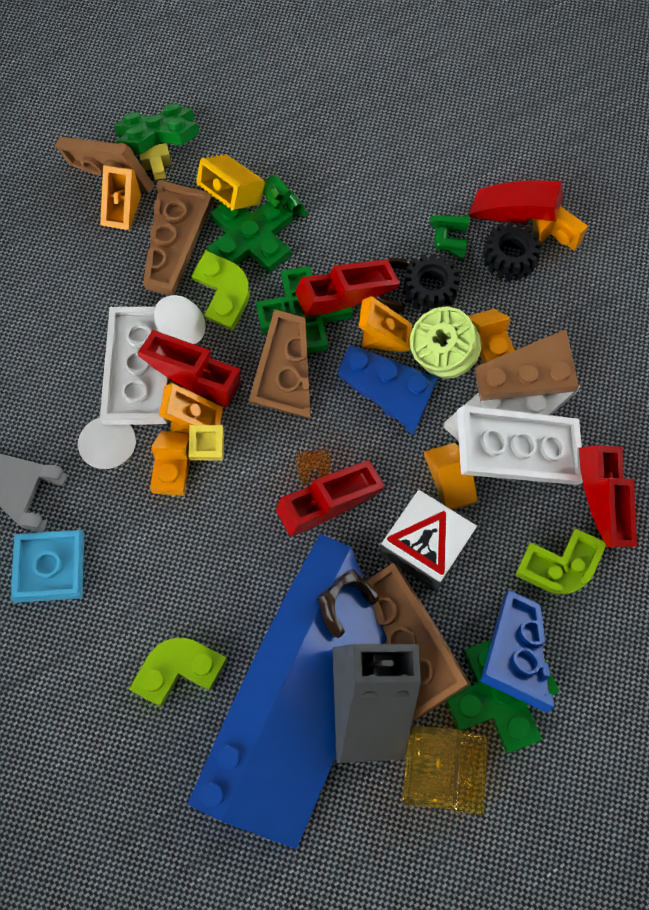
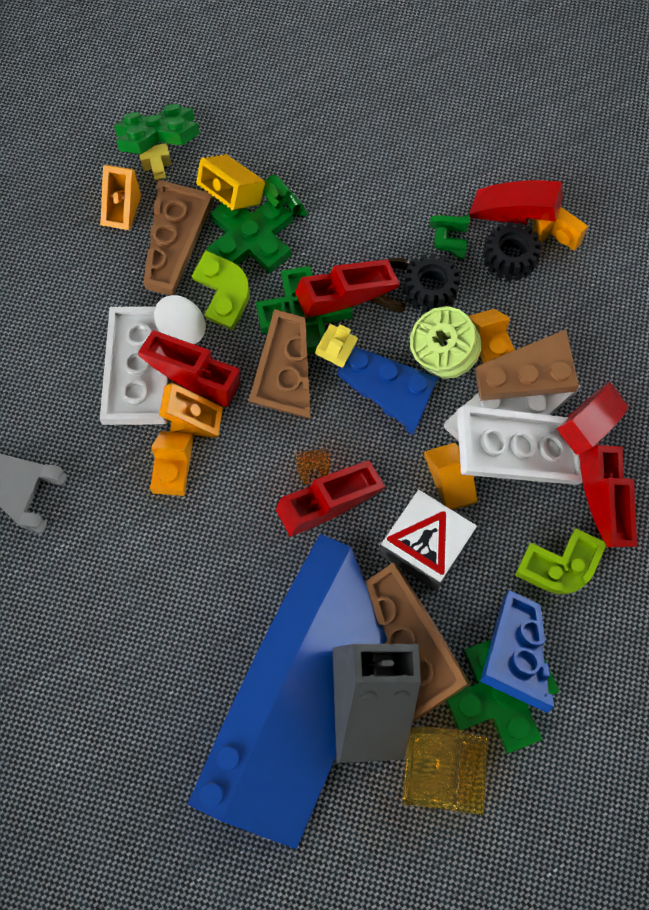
(48, 566): medium azure tile -> none
(92, 156): medium nougat wing -> none
(106, 444): white sticker -> none
(176, 659): lime plate -> none
(206, 442): light yellow tile -> none
(328, 599): dark brown cap -> none
(336, 344): none -> light yellow tile
(383, 327): light orange slope -> none
(593, 419): none -> red slope

